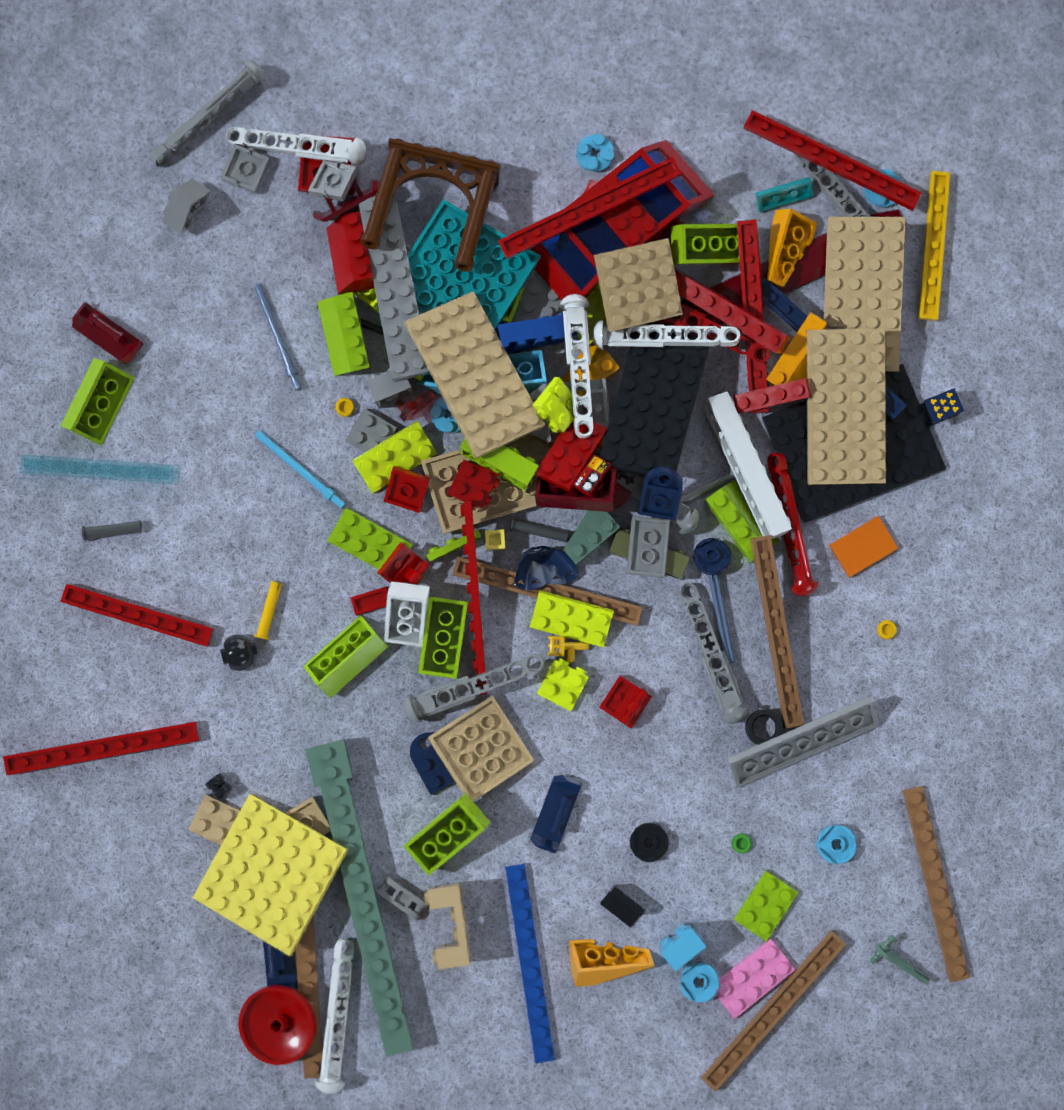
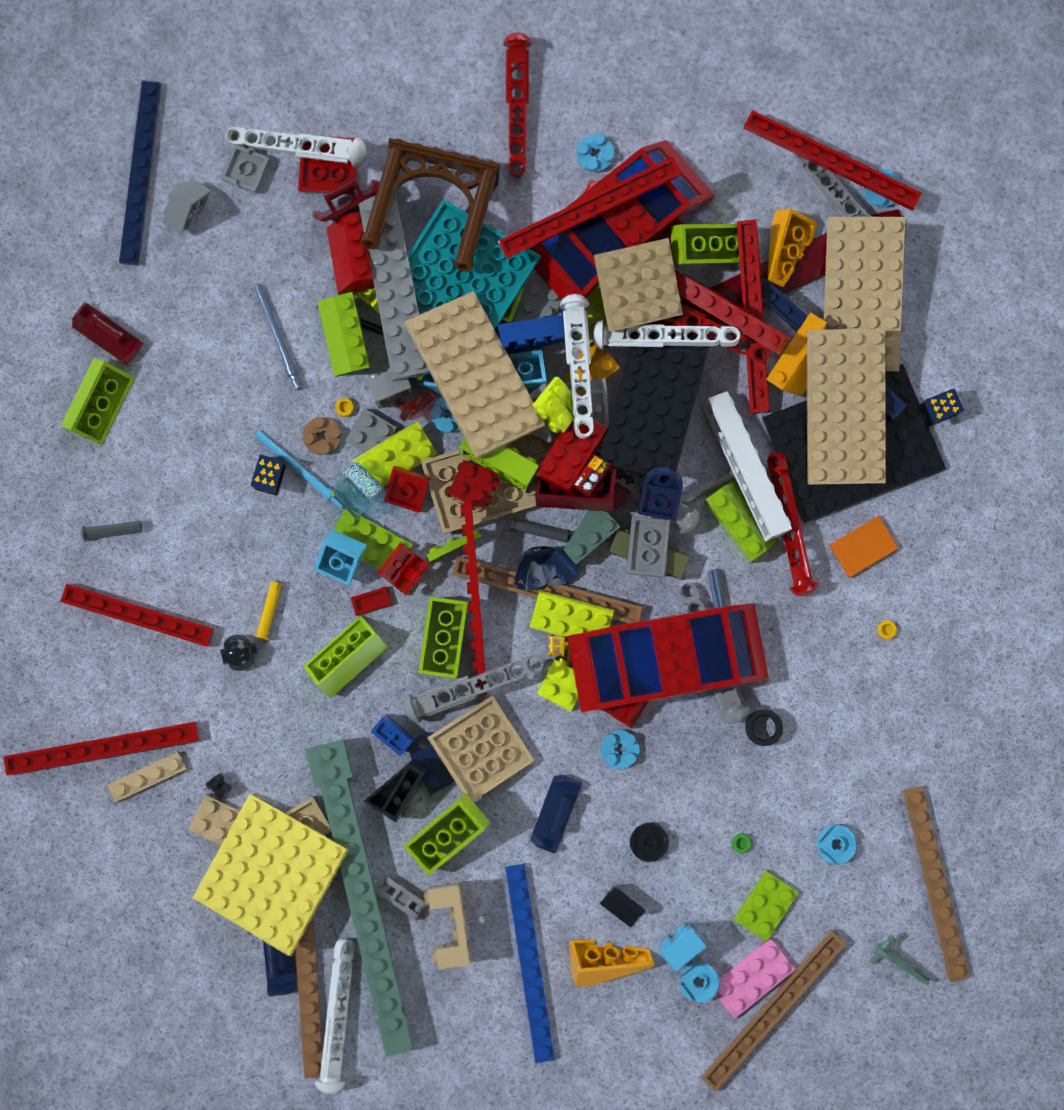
(97, 469): clear light blue plate -> none
(140, 173): none -> dark blue plate
(146, 777): none -> tan plate
(209, 112): light grey piece -> none
(265, 1036): red dish -> none
(268, 474): none -> dark blue piece
(317, 426): none -> medium nougat plate
(333, 180): light grey plate -> none
(340, 557): none -> medium azure brick
(356, 490): none -> clear light blue brick
(393, 734): none -> blue hinge
(398, 792): none -> black wedge
(406, 613): white brick -> none
(495, 540): light yellow panel -> none
(517, 55): none -> red piece
(611, 742): none -> medium azure plate
(667, 657): none -> window
(712, 556): dark blue tile -> none
(772, 396): red plate -> none
(777, 631): medium nougat plate -> none
(784, 194): teal plate -> none
(803, 742): light grey plate -> none
(934, 246): yellow plate -> none

